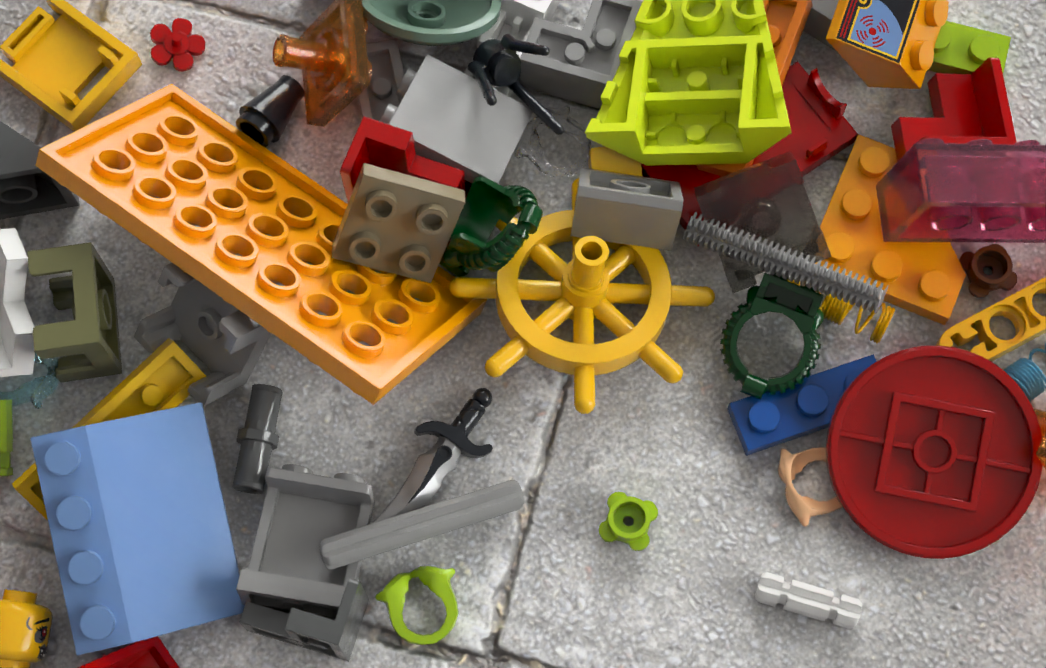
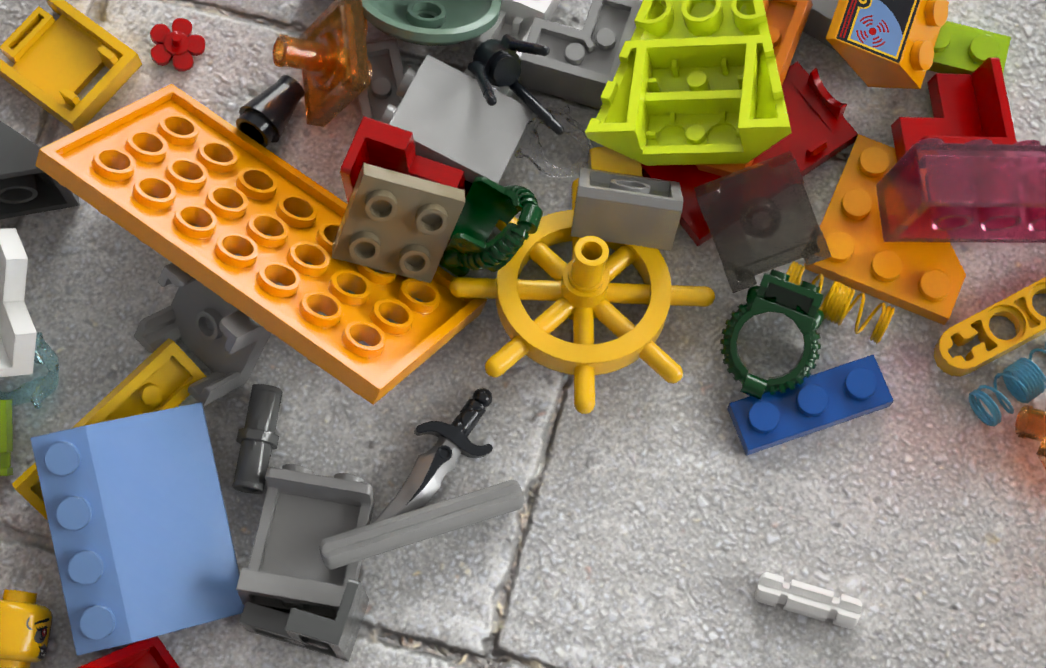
(94, 309): olive panel -> none
(439, 583): lime piece -> none
(626, 506): lime plate -> none
(785, 264): light grey axle -> none
(803, 506): light nougat piece -> none
(934, 452): red plate -> none
(998, 261): reddish brown plate -> none

